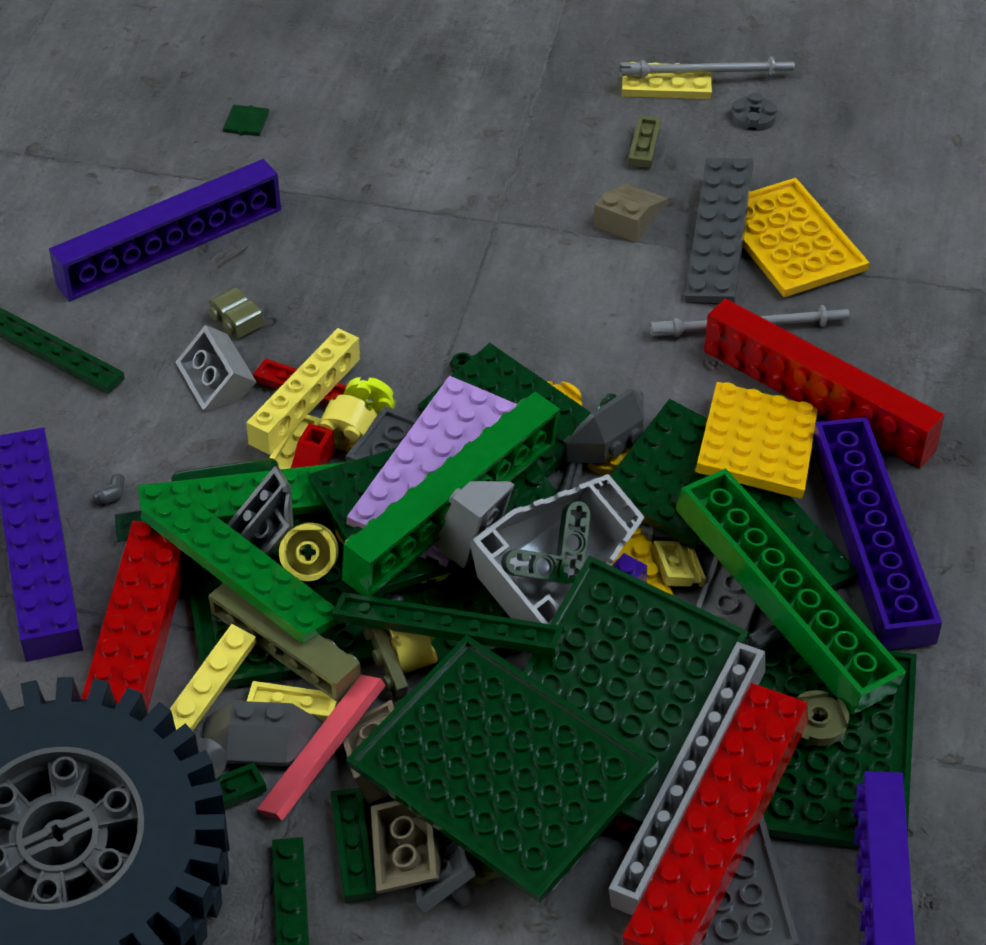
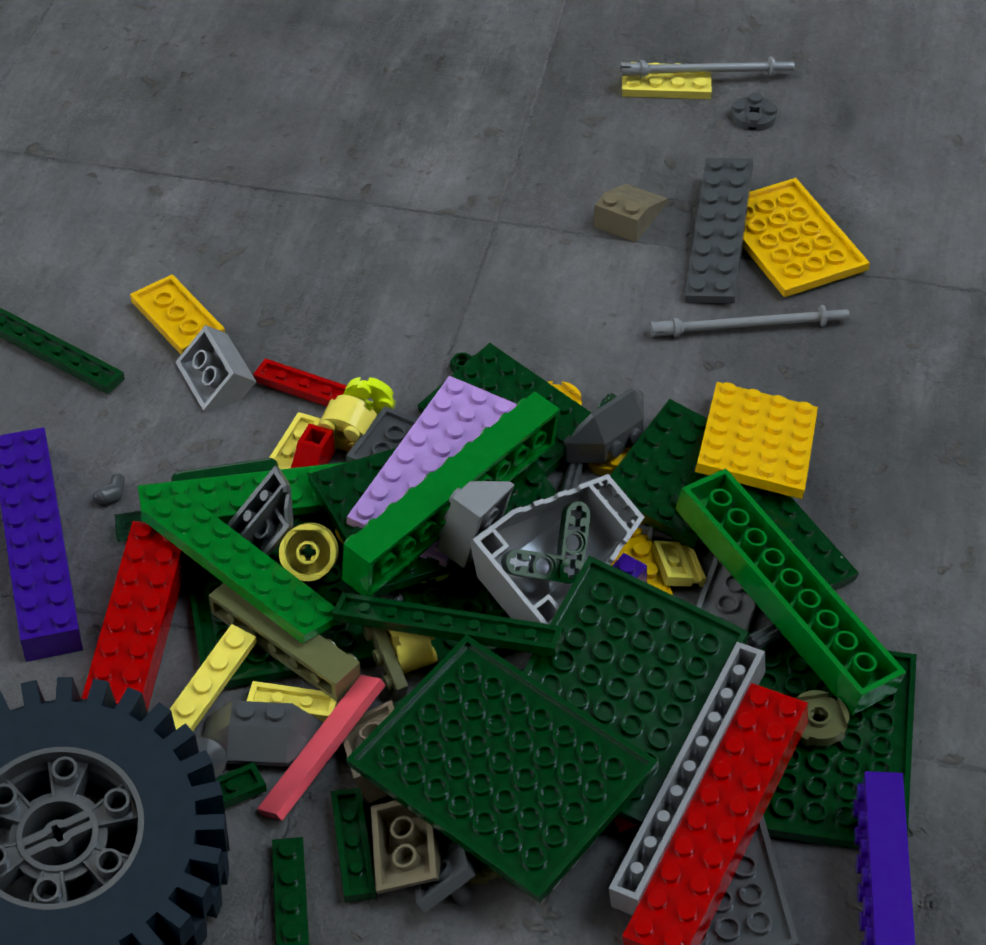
(165, 229): dark purple brick -> none
(173, 311): none -> yellow plate
(235, 312): olive brick -> none
(246, 120): dark green piece -> none
(303, 391): light yellow brick -> none
(644, 141): olive plate -> none
(823, 380): red brick -> none
(876, 534): dark purple brick -> none

